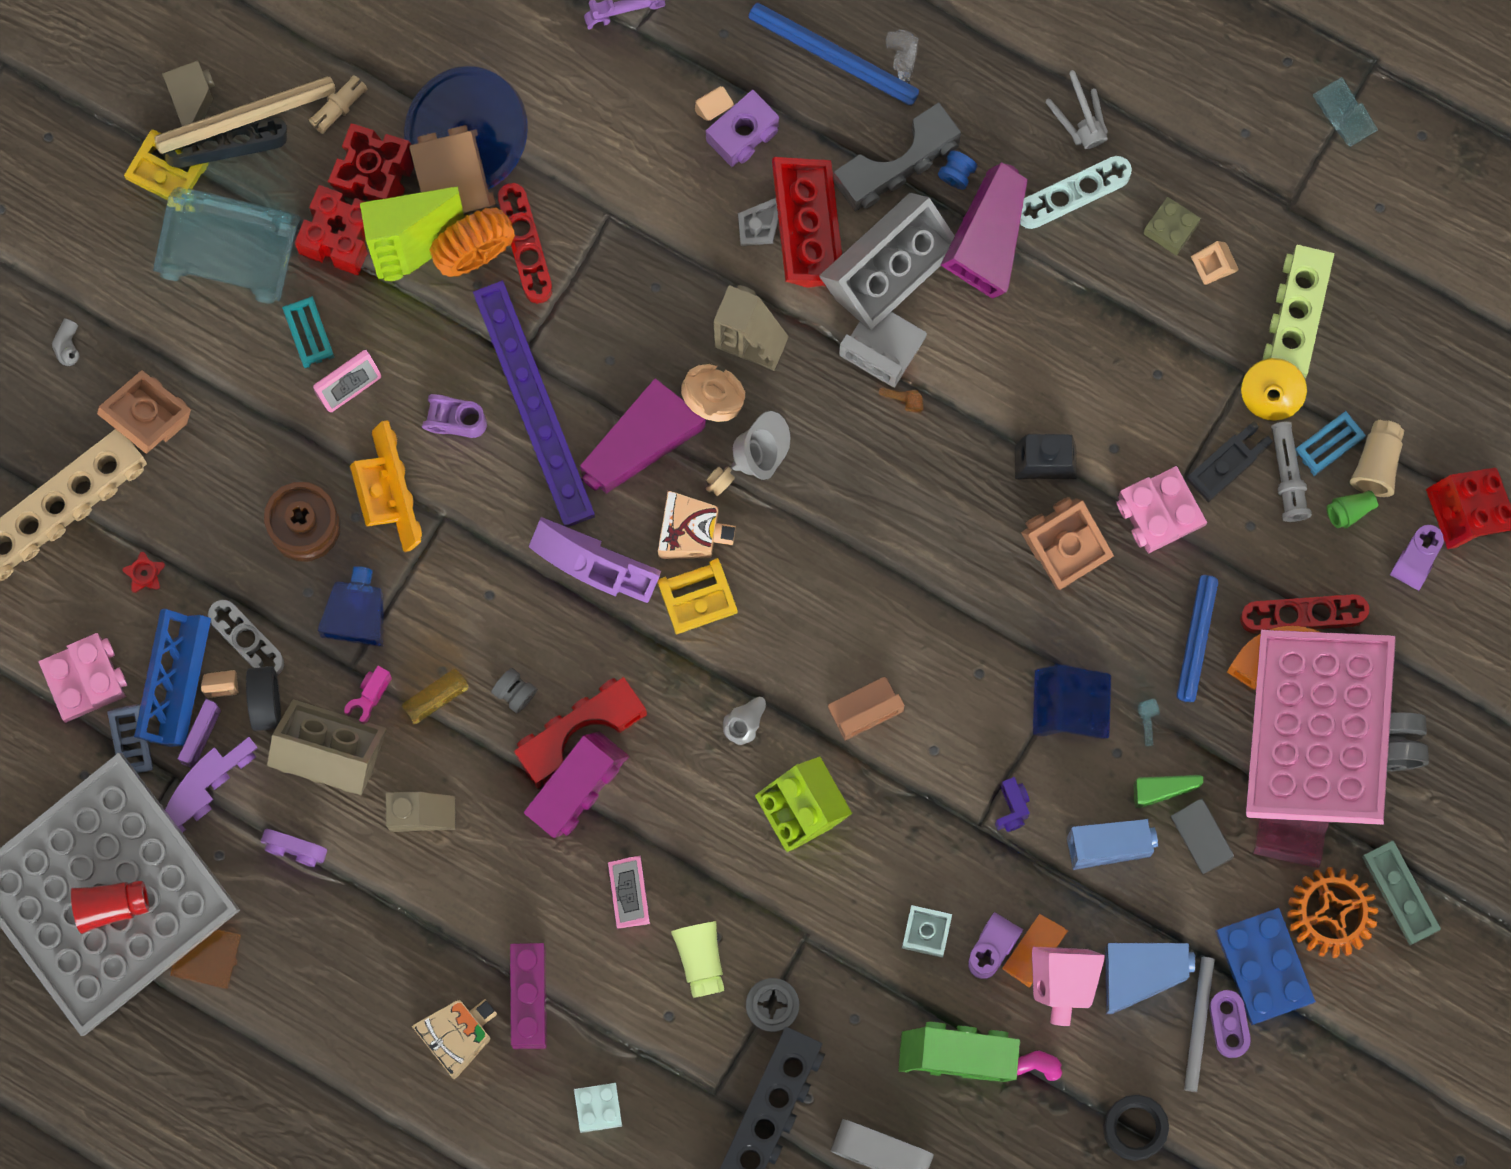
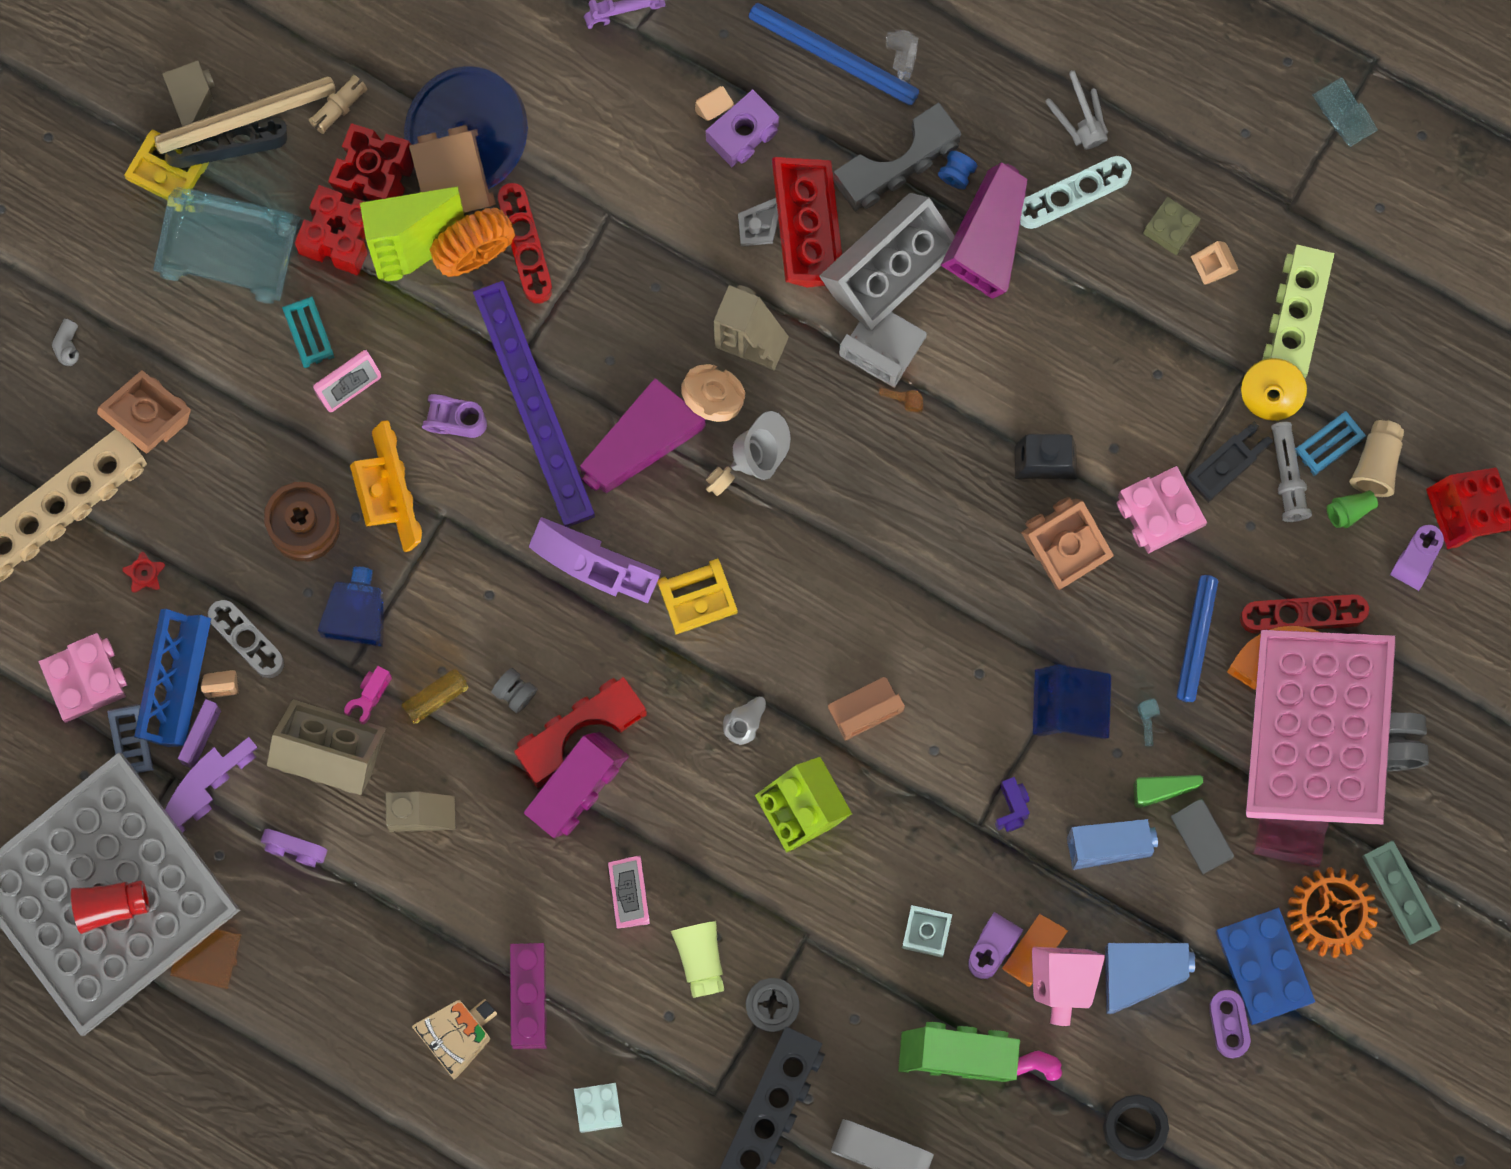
(263, 698): black tyre -> none
(691, 529): torso -> none
(1199, 1024): light grey bar -> none

